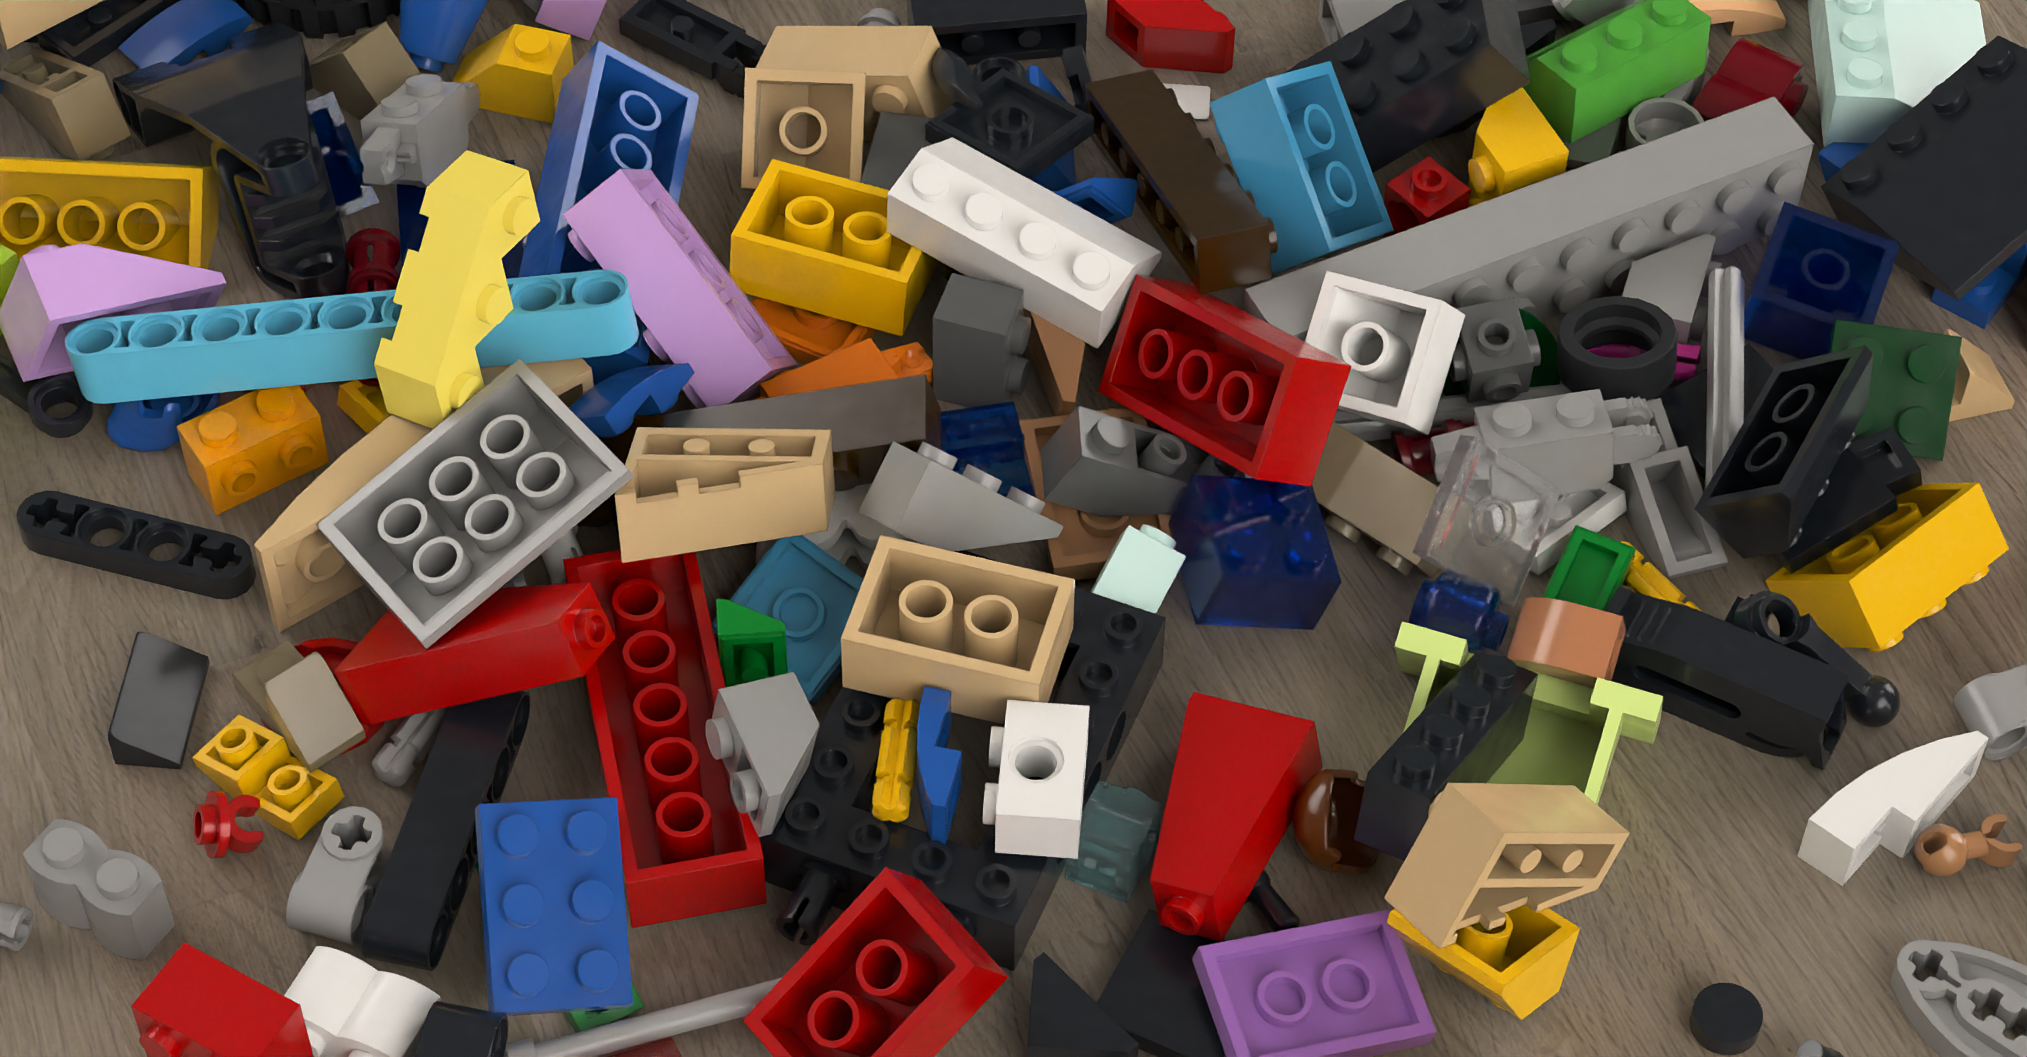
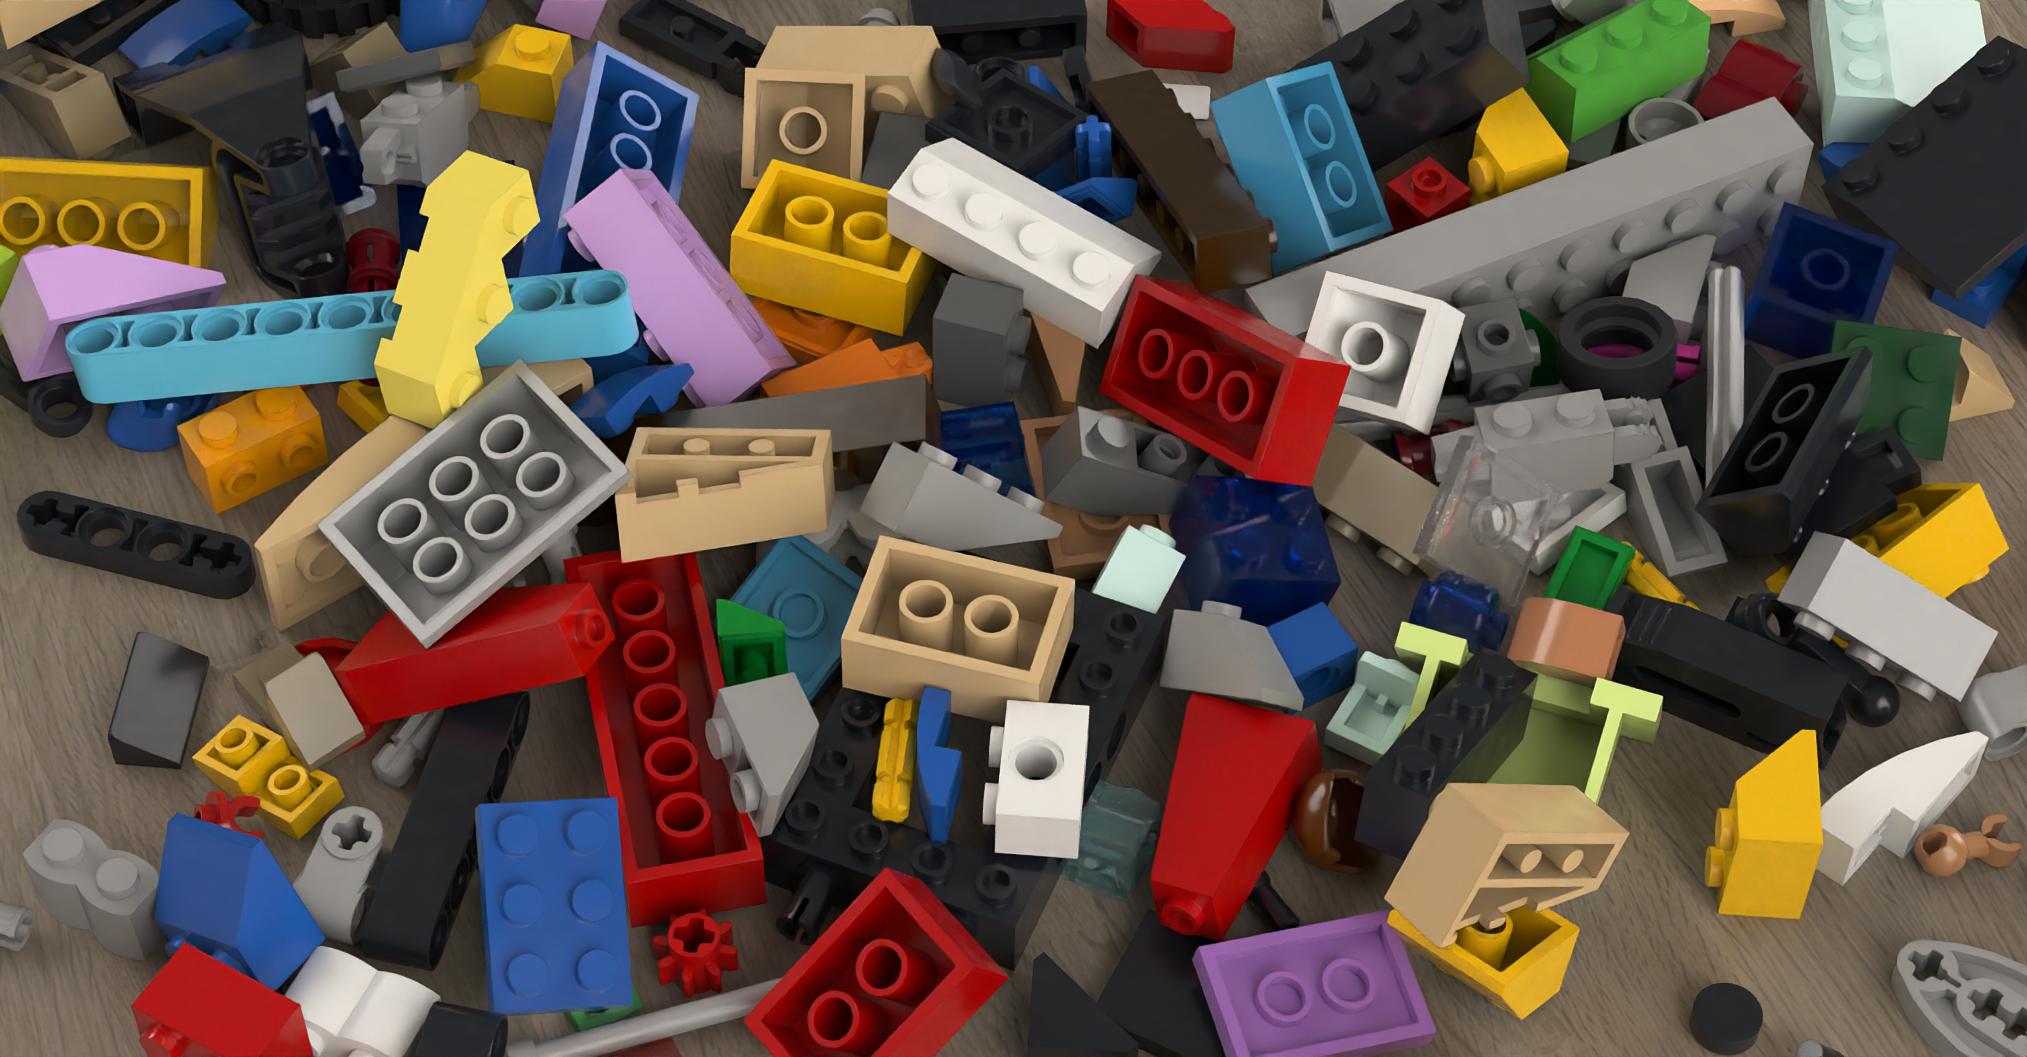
(231, 902): none -> blue slope
(406, 66): none -> dark grey tile
(695, 953): none -> red gear
(1093, 149): none -> blue axle
(1227, 659): none -> light grey slope
(1316, 653): none -> blue brick
(1374, 709): none -> light aqua bracket
(1769, 835): none -> yellow slope
(1885, 618): none -> brick

